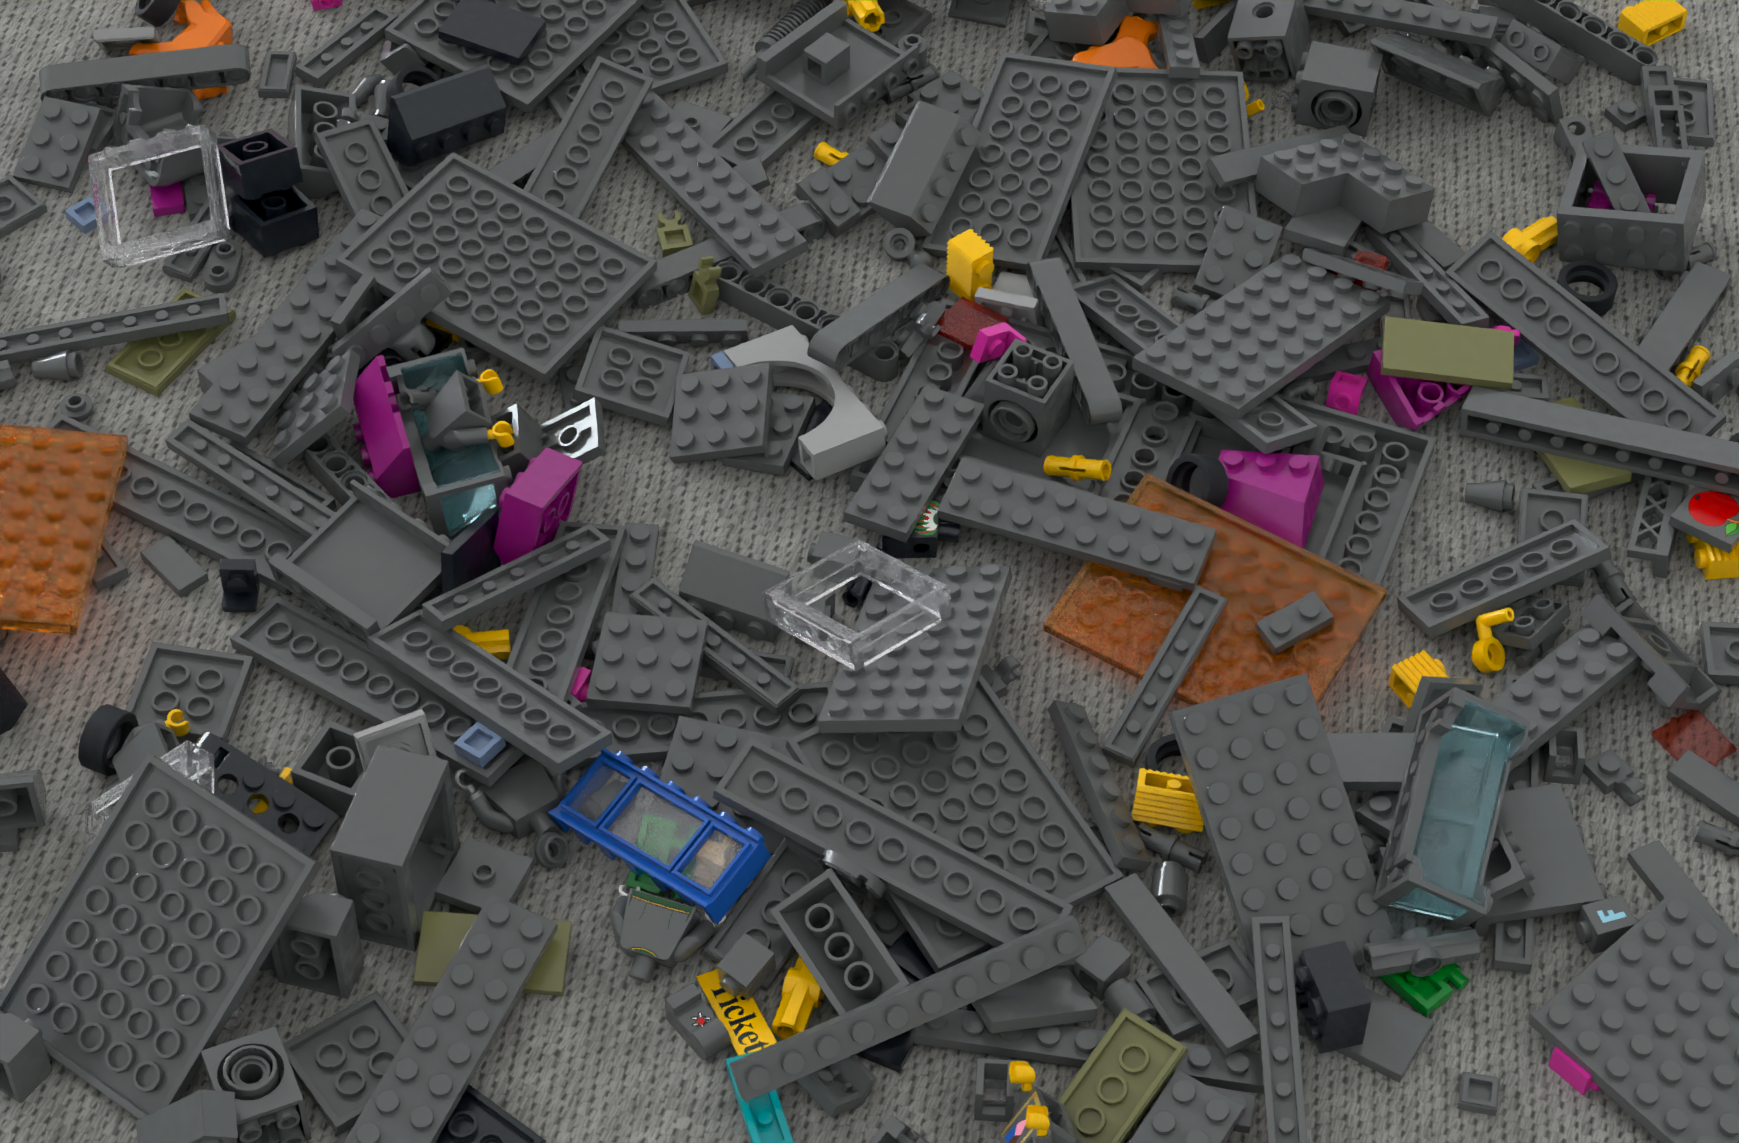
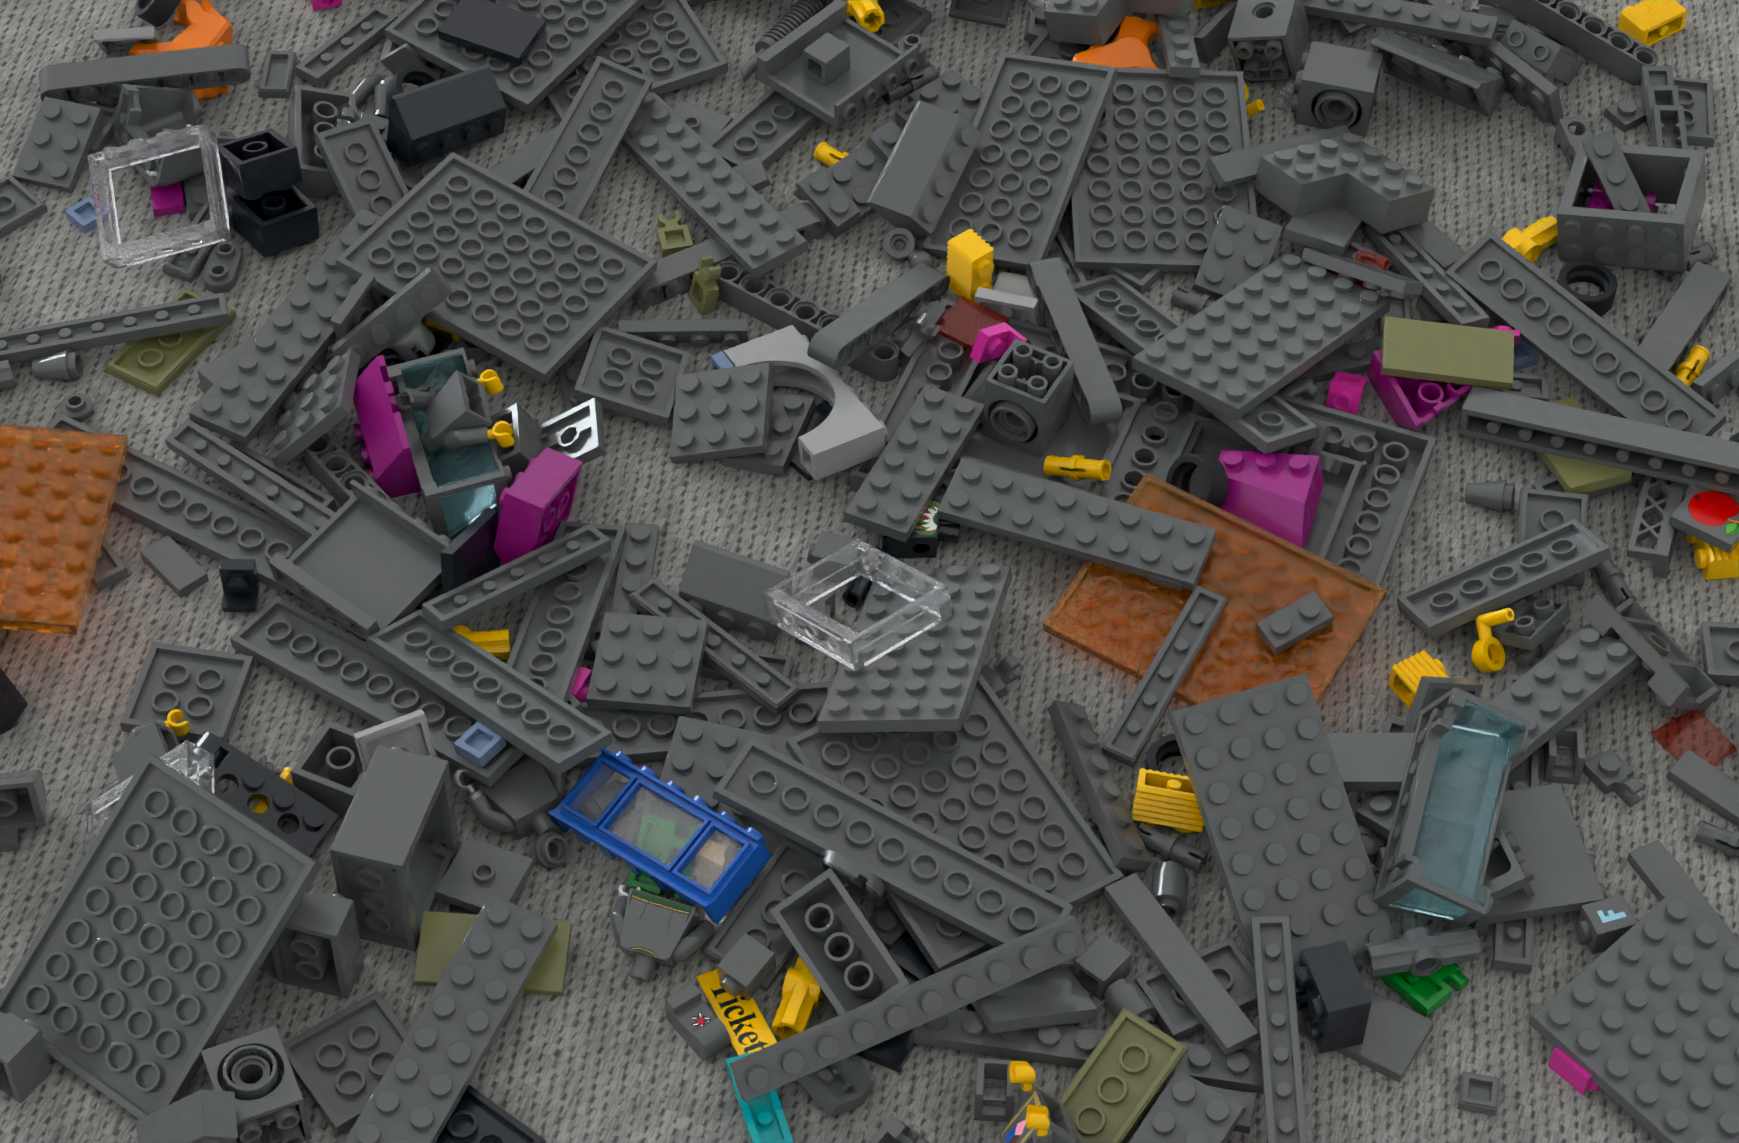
(104, 738): black tyre -> none

